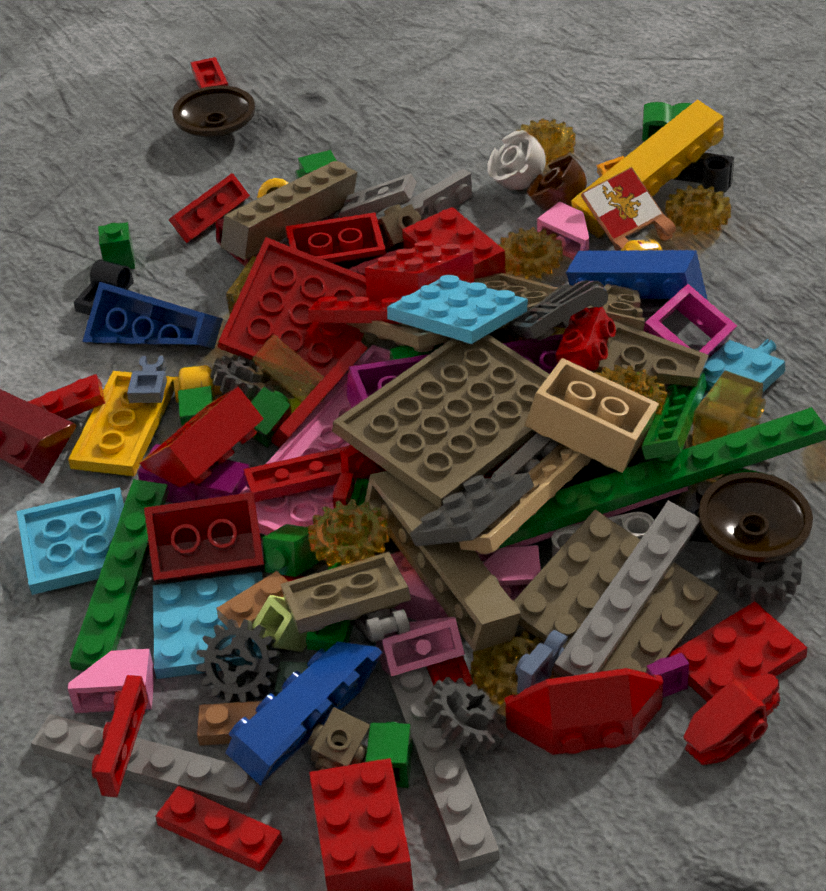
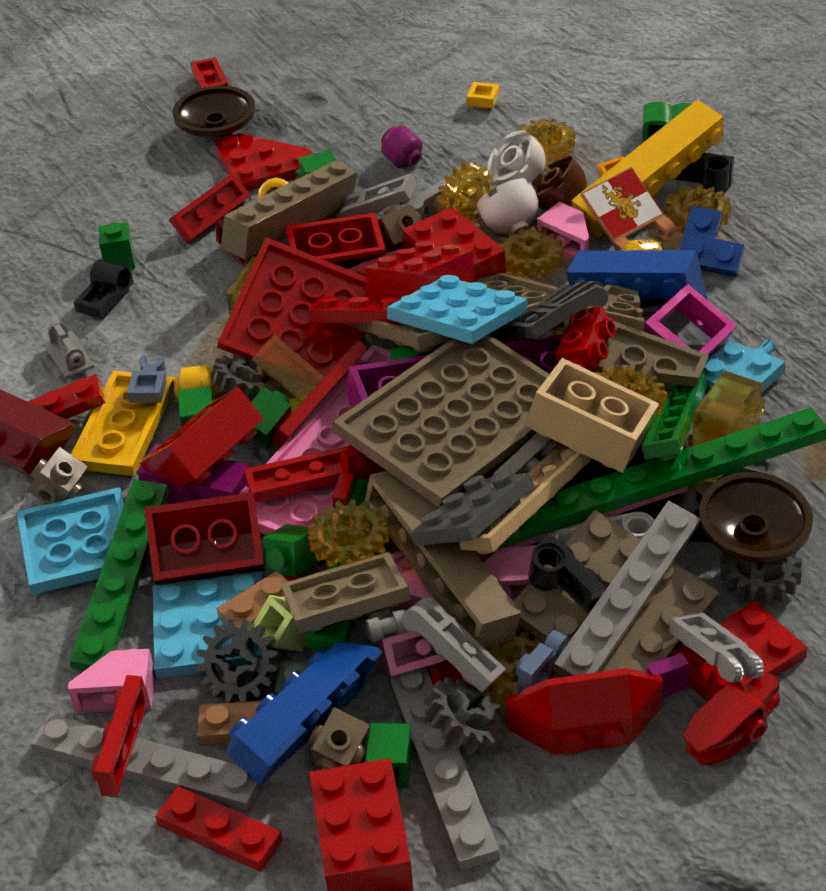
(52, 483): none -> dark tan brick
(66, 350): none -> light grey hinge
(141, 319): blue wedge -> none
(258, 159): none -> red plate
(401, 146): none -> magenta head
(453, 643): none -> light grey plate
(465, 189): none -> clear yellow gear
(483, 95): none -> yellow plate
(510, 208): none -> white cylinder
(567, 572): none -> black plate
(713, 254): none -> blue plate
(717, 646): none -> light grey hinge

